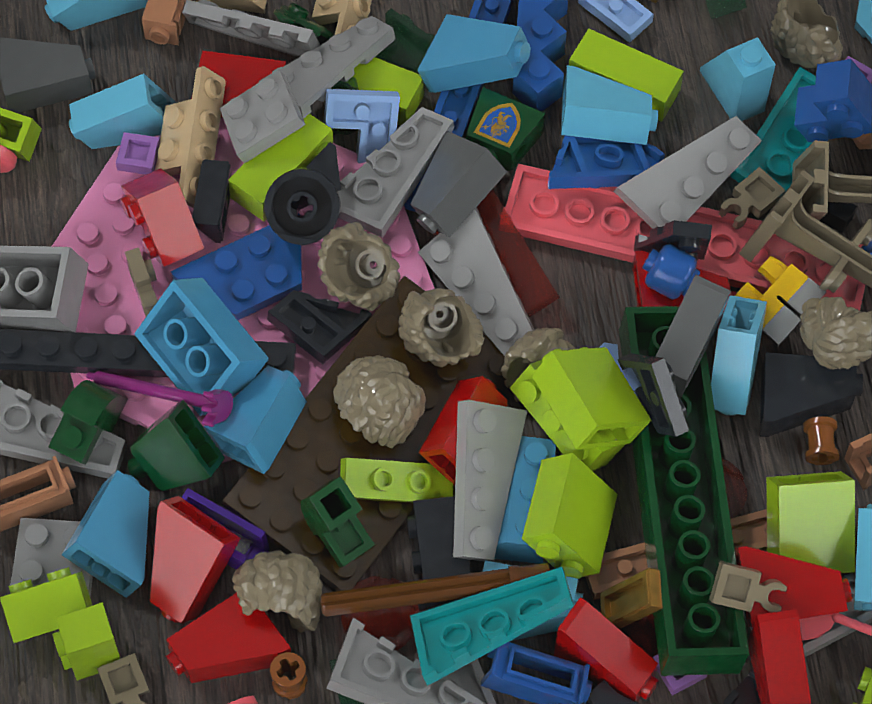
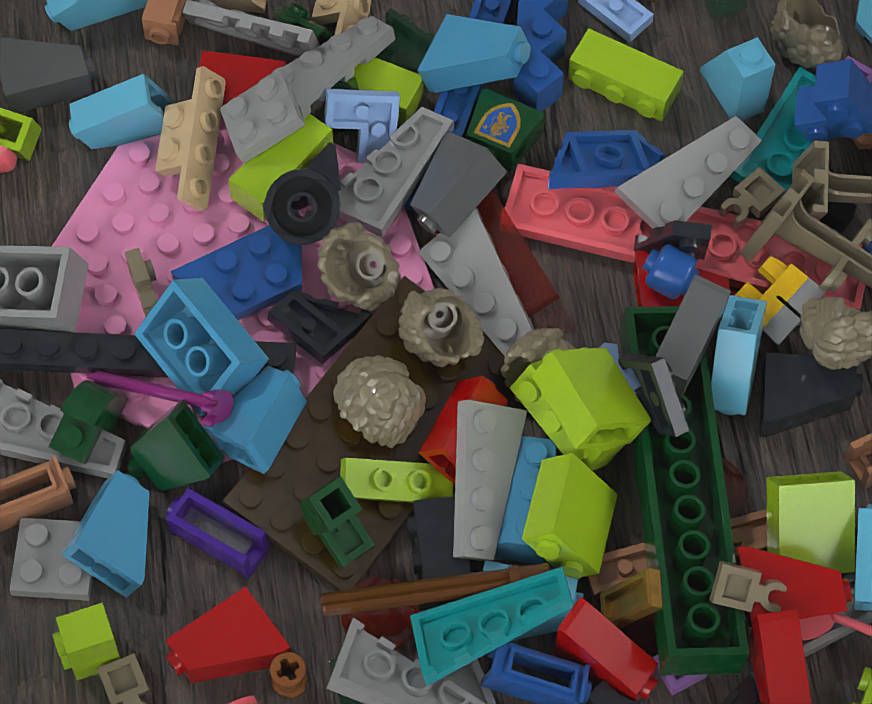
(34, 609): lime brick -> none
(137, 153): medium lavender plate -> none
(162, 211): brick -> none
(187, 559): slope -> none
(212, 199): black slope -> none
(281, 584): dark tan hair -> none
(605, 109): medium azure slope -> none
(821, 440): dark orange bush -> none

